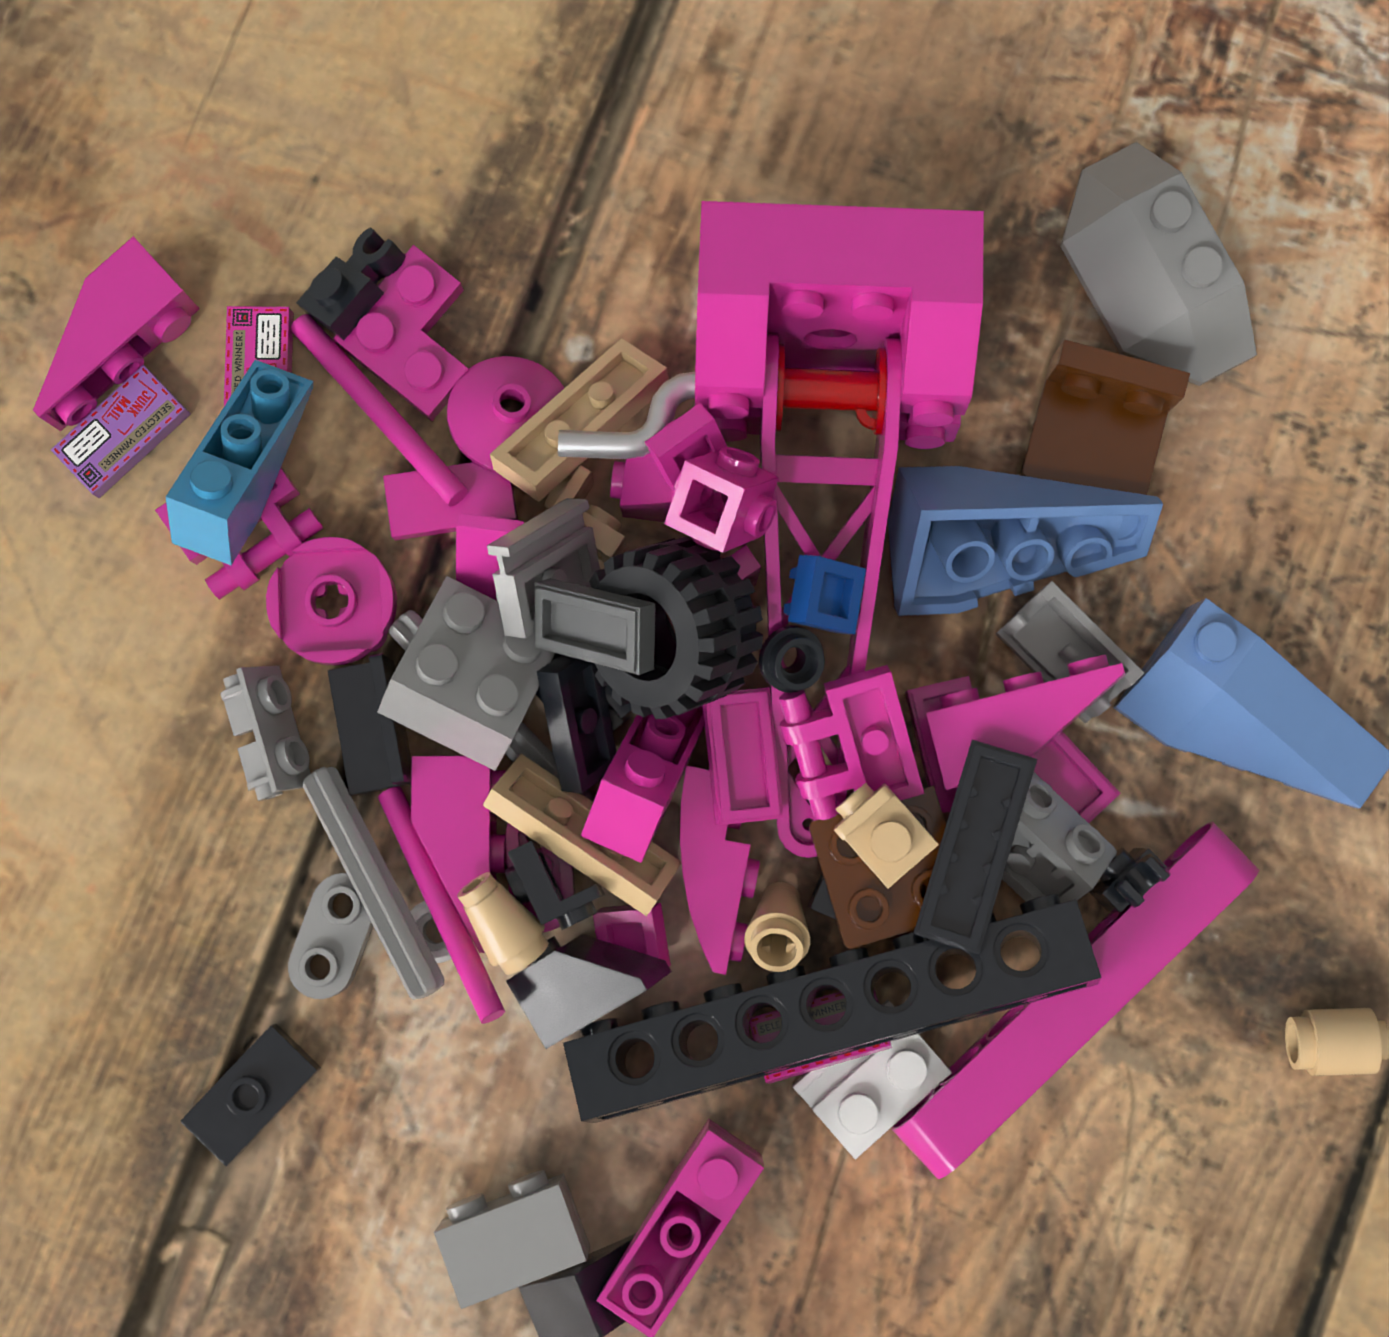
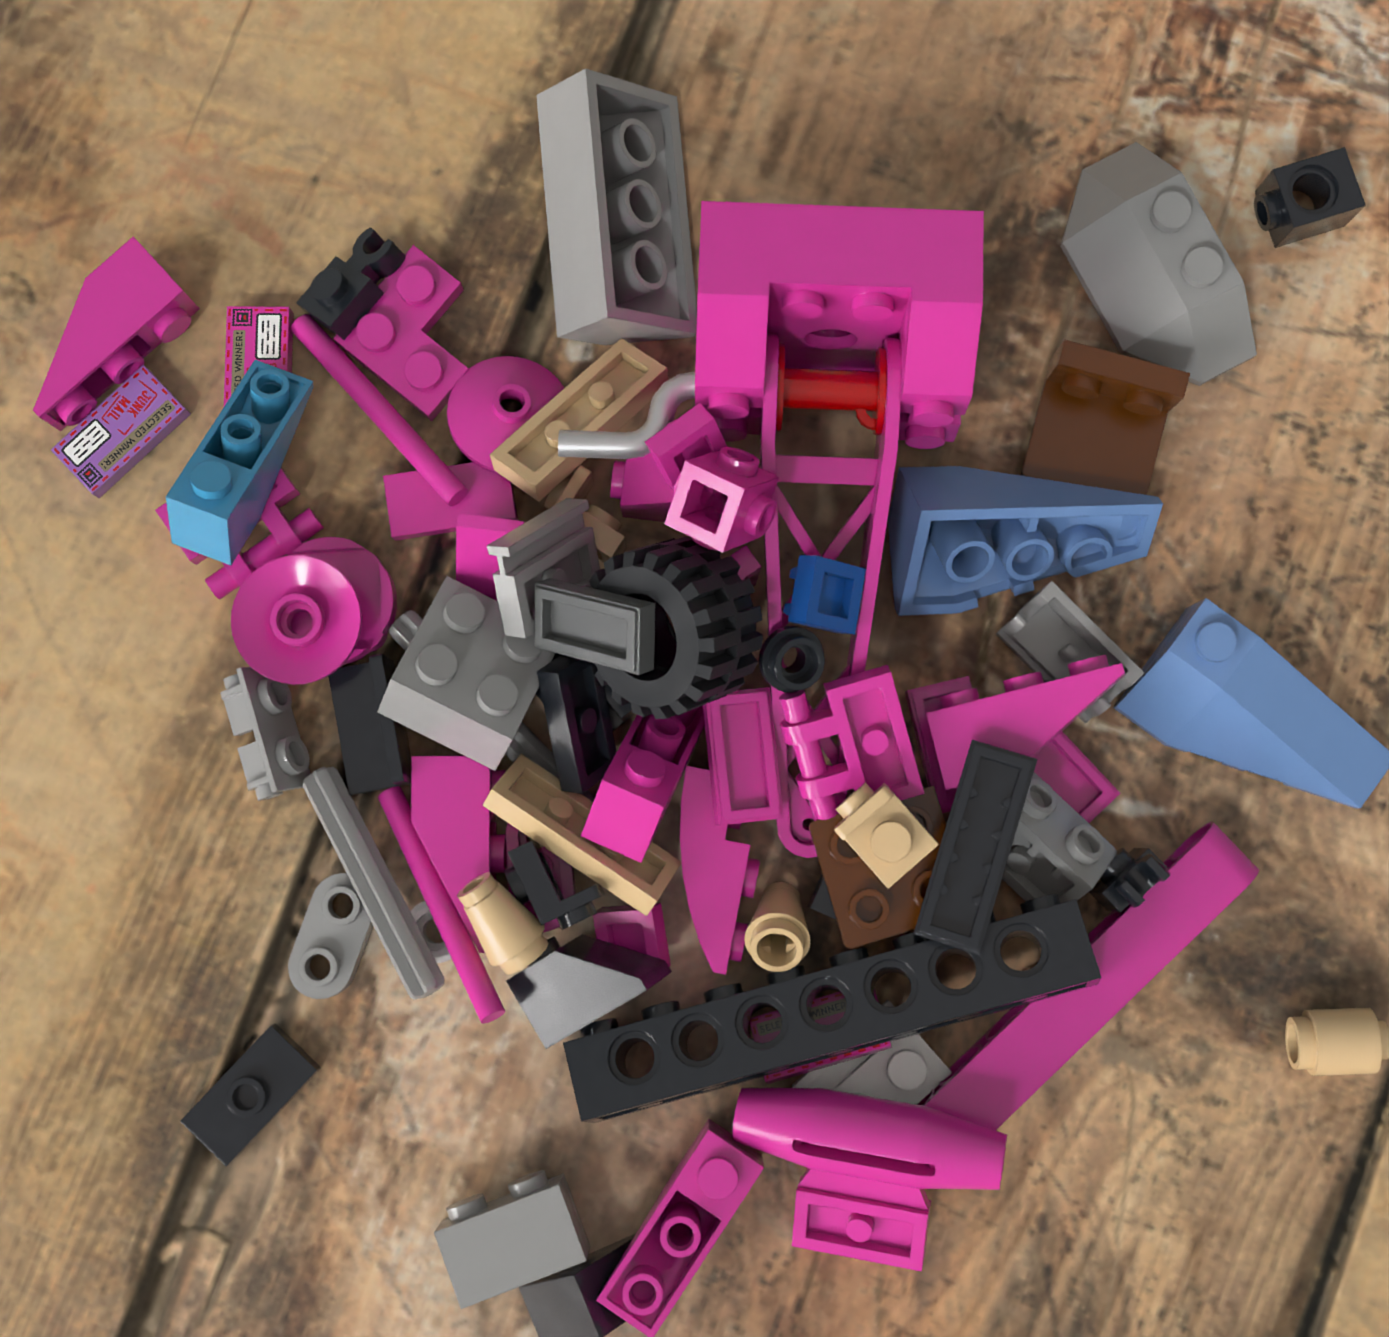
(270, 601): none -> dark pink dish
(616, 211): none -> light grey slope
(867, 1166): none -> dark pink plate
(1328, 183): none -> black brick

